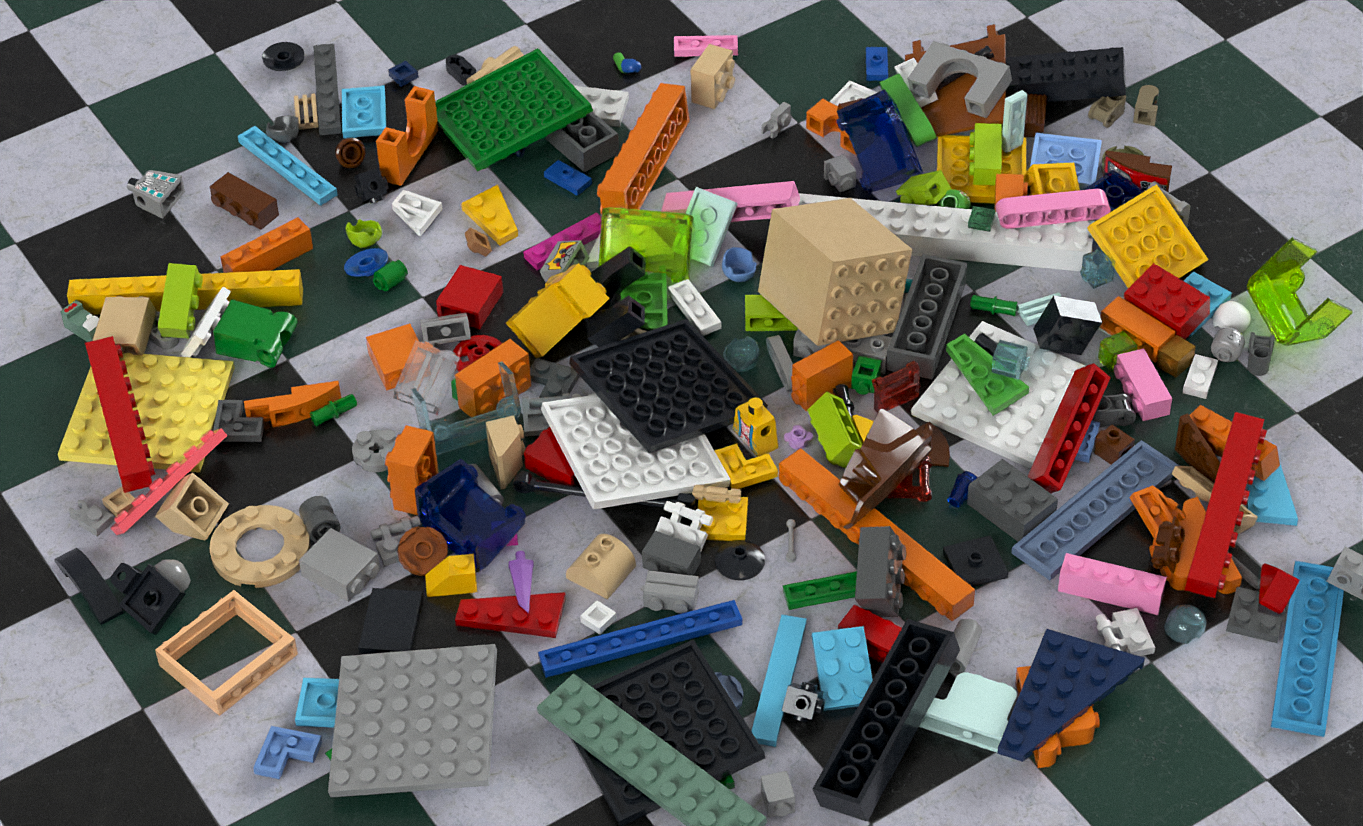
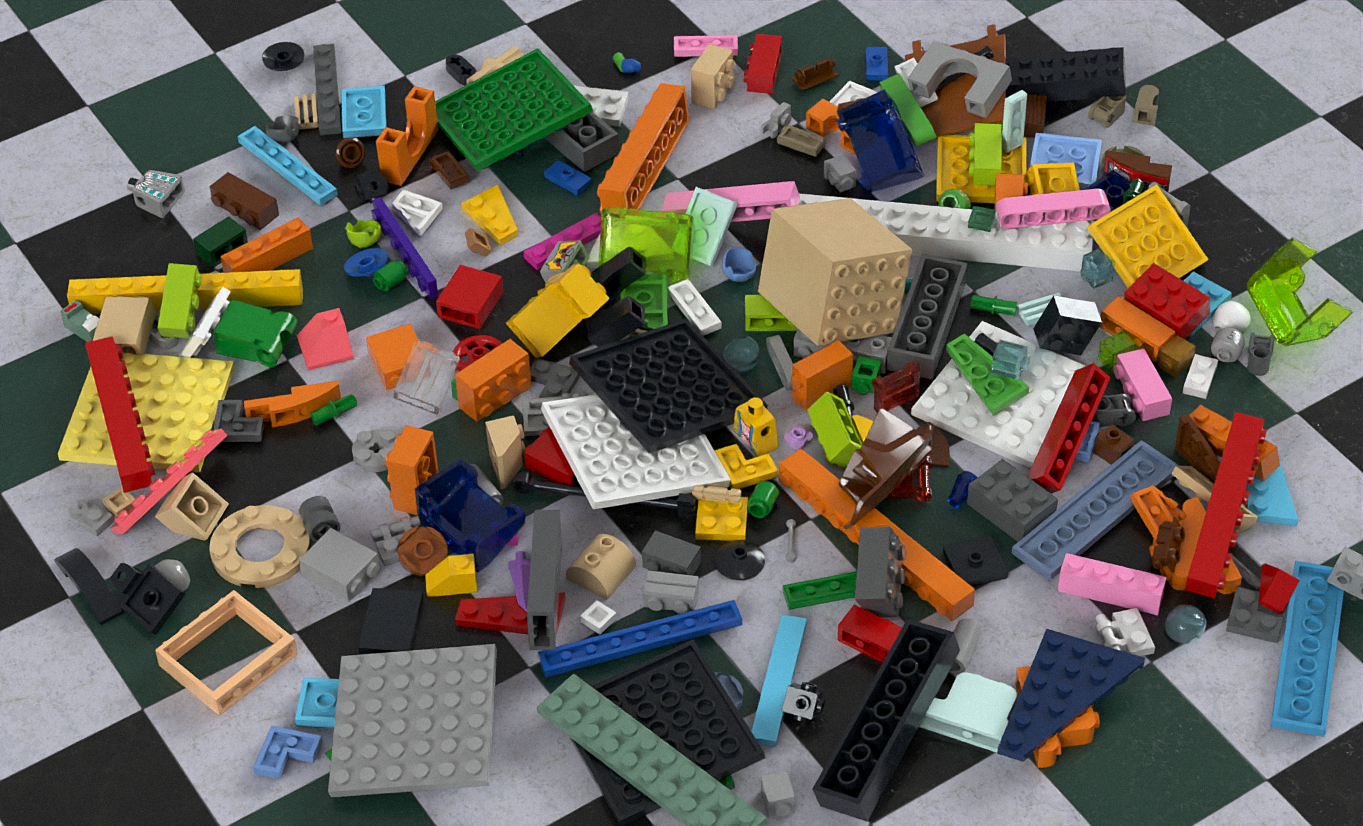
(219, 240): none -> dark green brick
(325, 340): none -> coral slope
(403, 73): dark blue plate -> none
(407, 252): none -> dark purple plate
(445, 329): light grey brick -> none
(449, 170): none -> reddish brown plate
(471, 430): clear light blue windscreen -> none
(544, 580): none -> dark grey brick
(683, 532): white plate -> none
(762, 499): none -> green brick
(763, 63): none -> red brick
(801, 140): none -> dark tan plate
(810, 76): none -> reddish brown hinge
(842, 666): medium azure plate -> none
(919, 189): lime brick -> none
(1135, 189): none -> dark green pin

